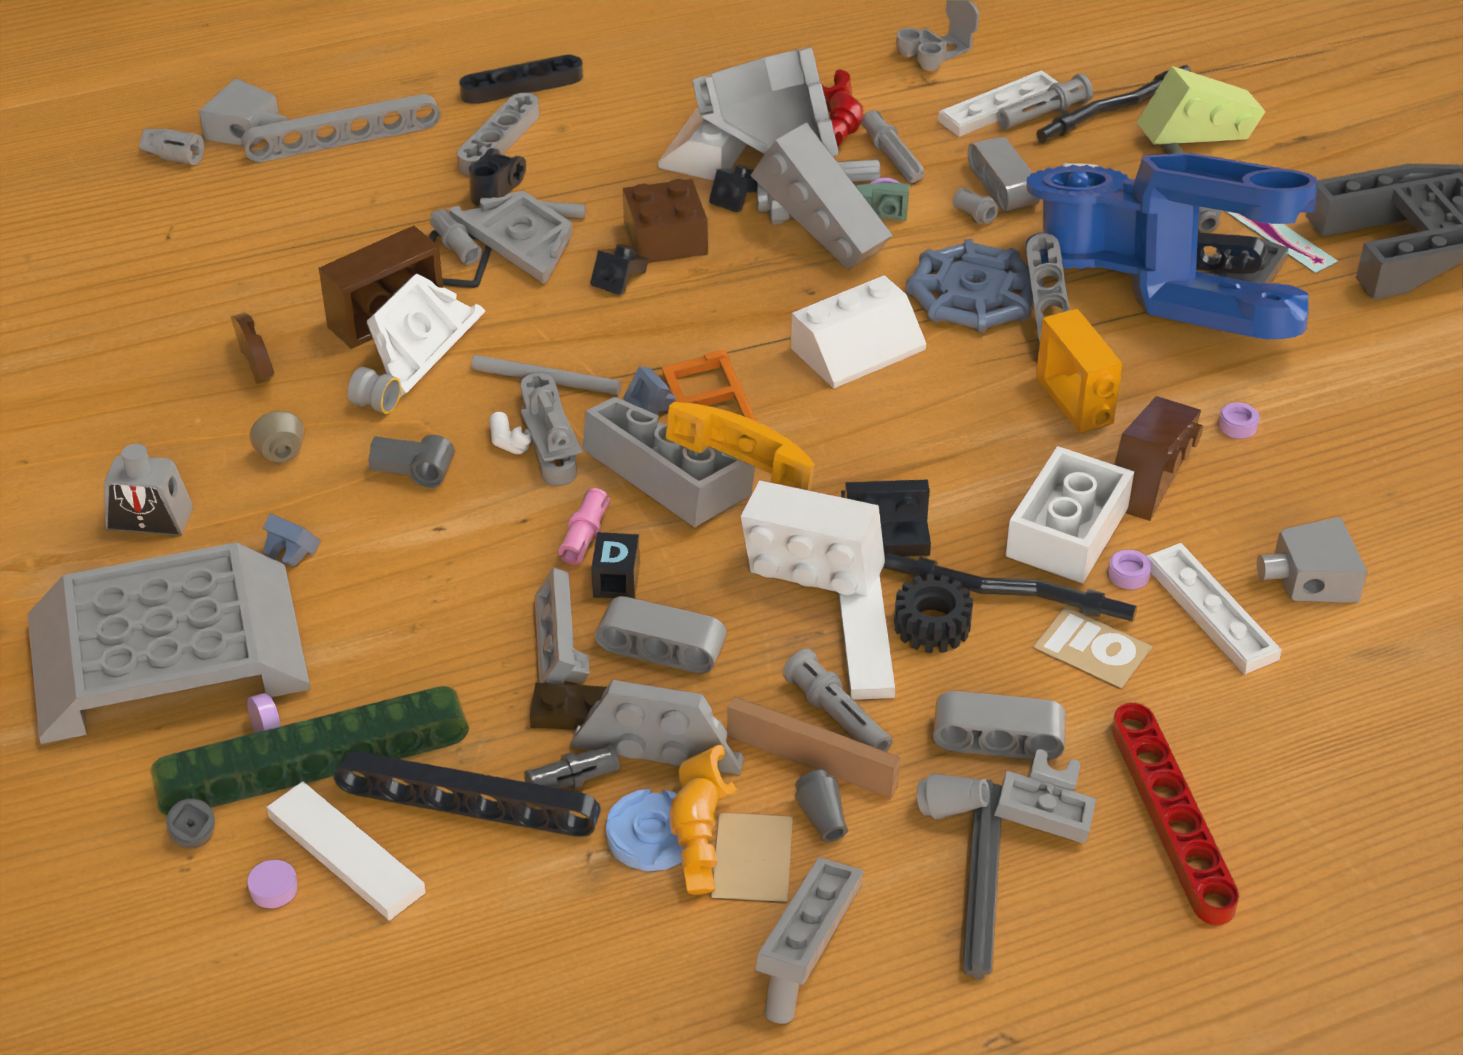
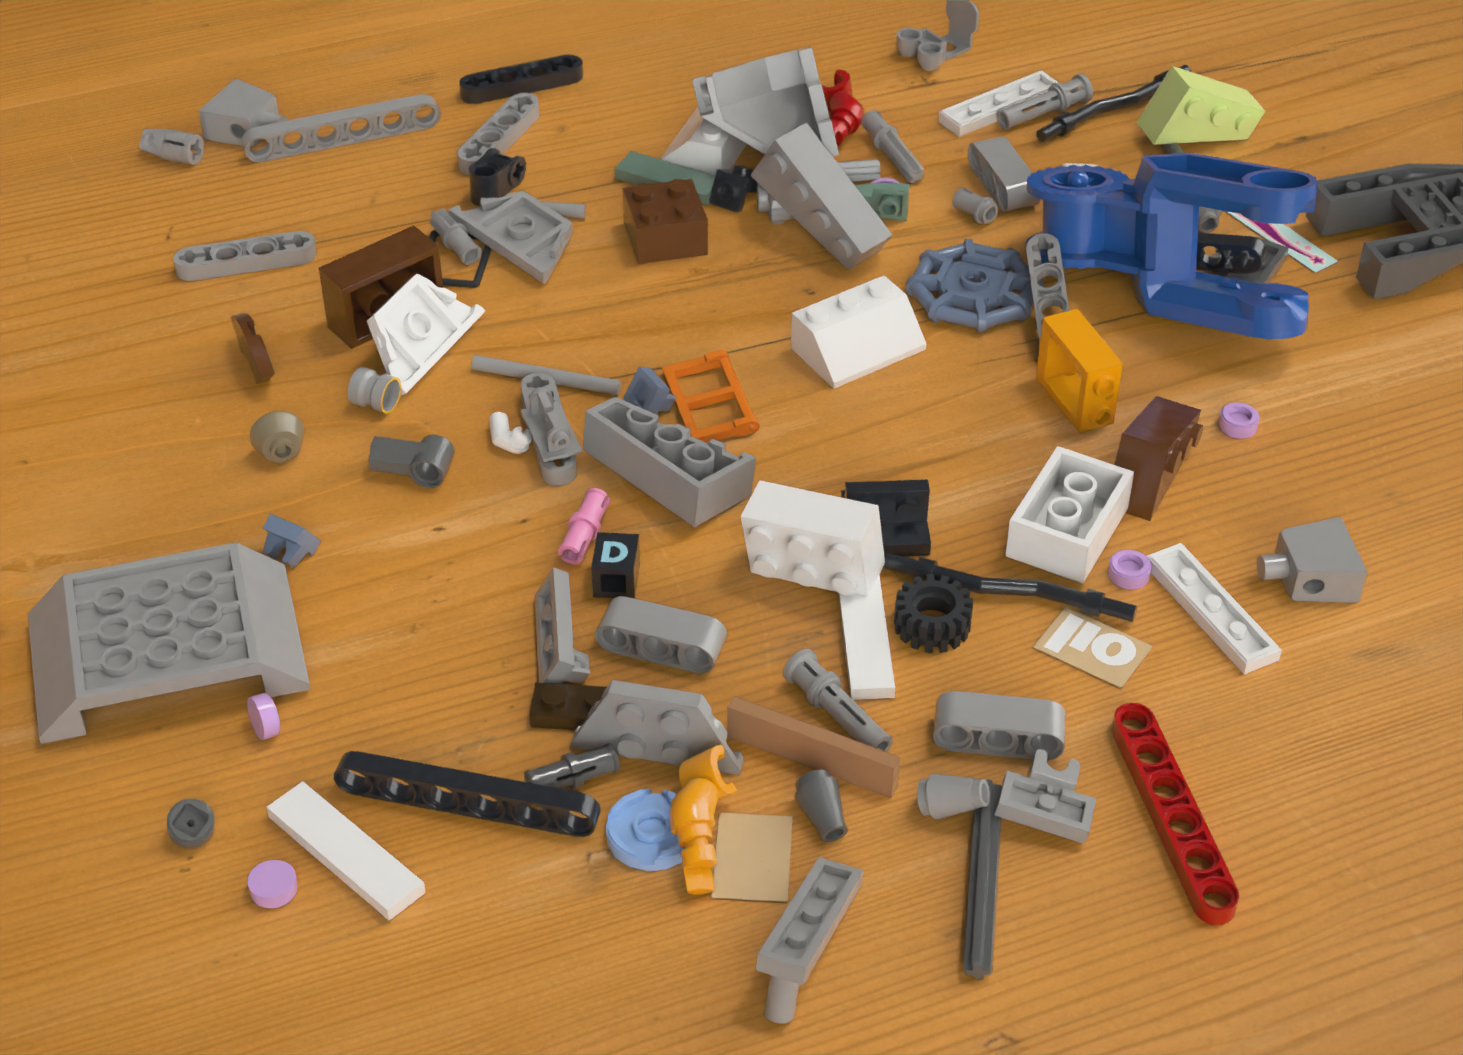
(145, 494): torso -> none
(205, 260): none -> light grey beam
(308, 749): clear green beam -> none
(614, 266): black bracket -> none
(643, 169): none -> sand green tile
(742, 438): light orange slope -> none

